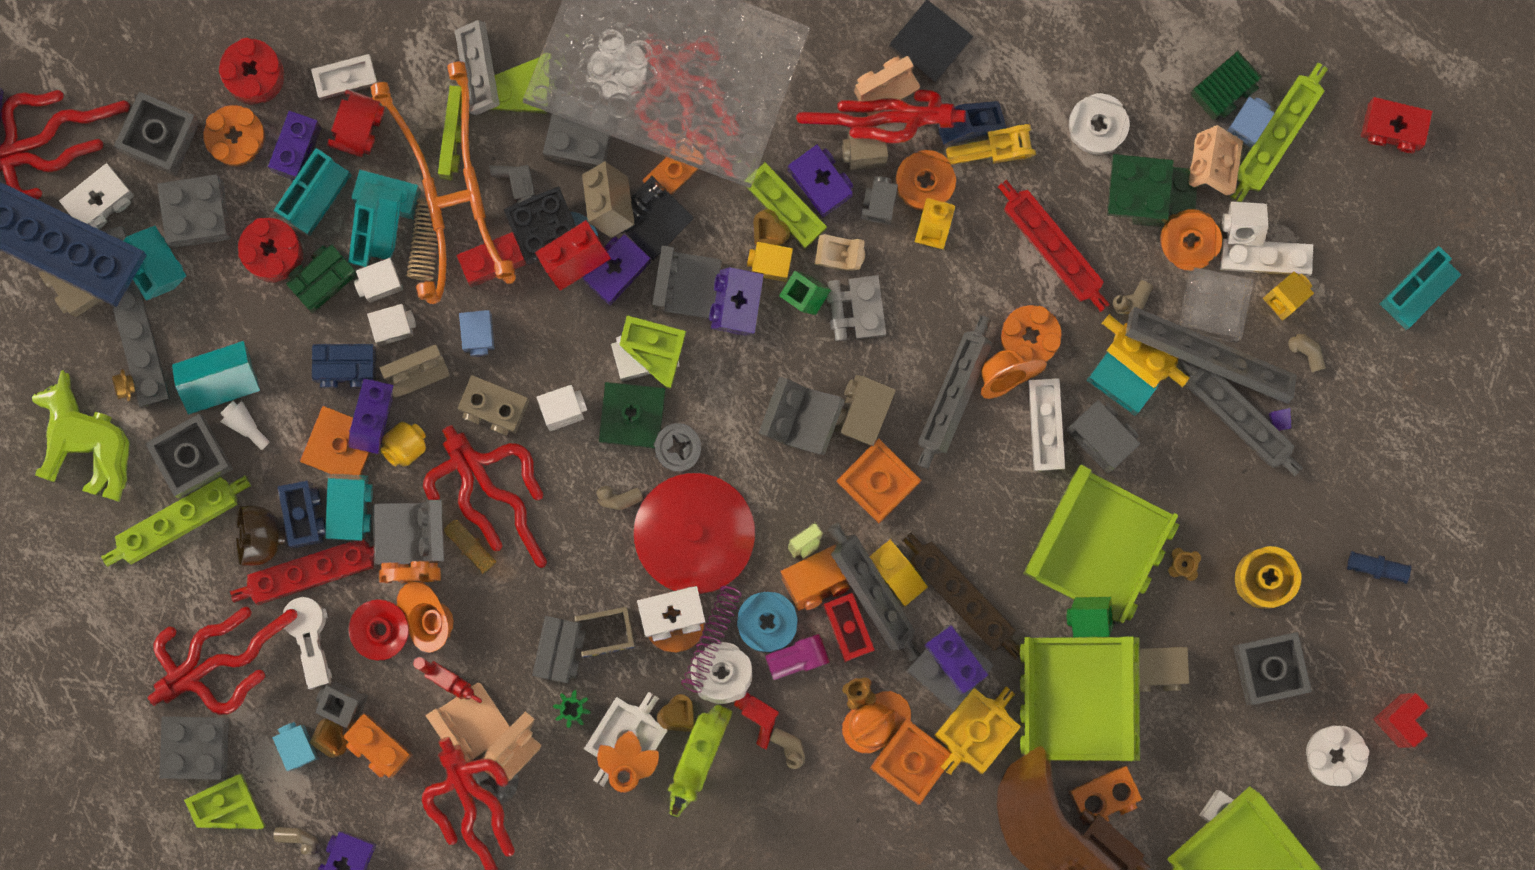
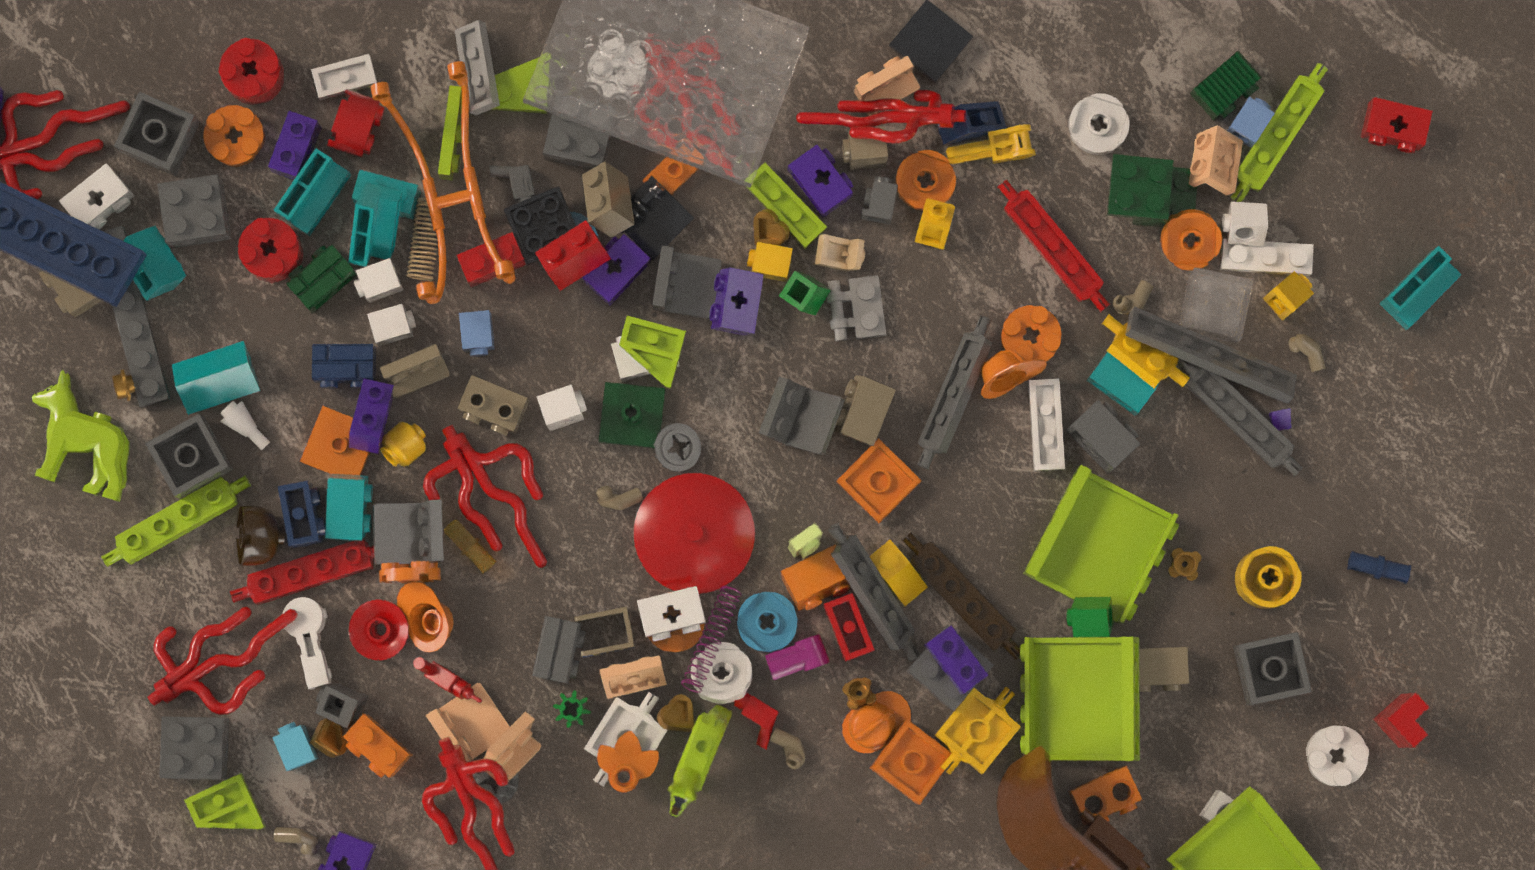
(633, 676): none -> light nougat bracket

